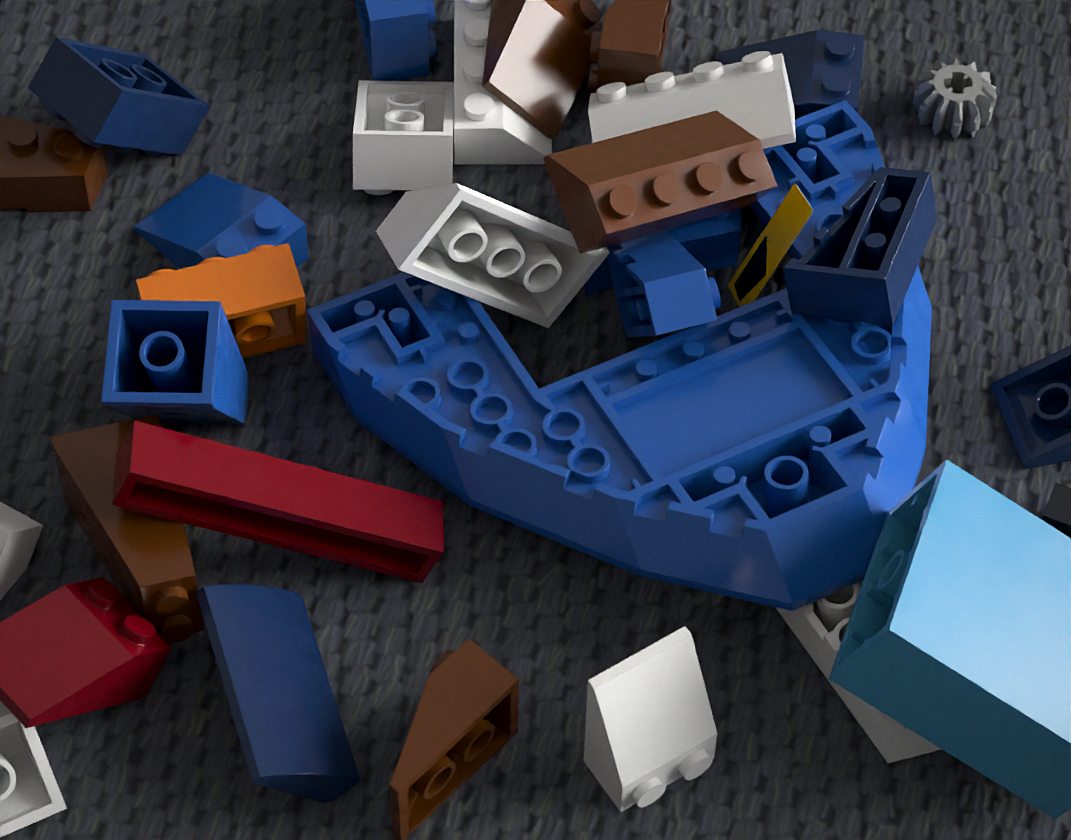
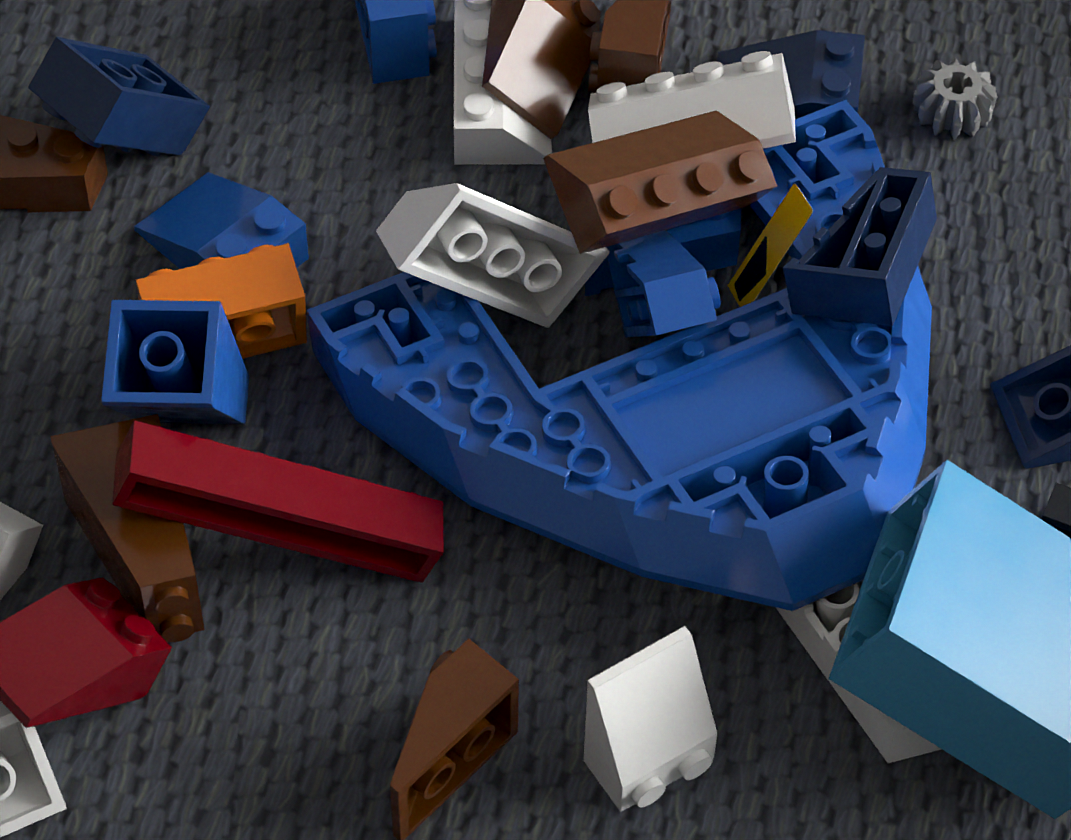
(278, 690): dark blue slope -> none
(403, 135): white slope -> none

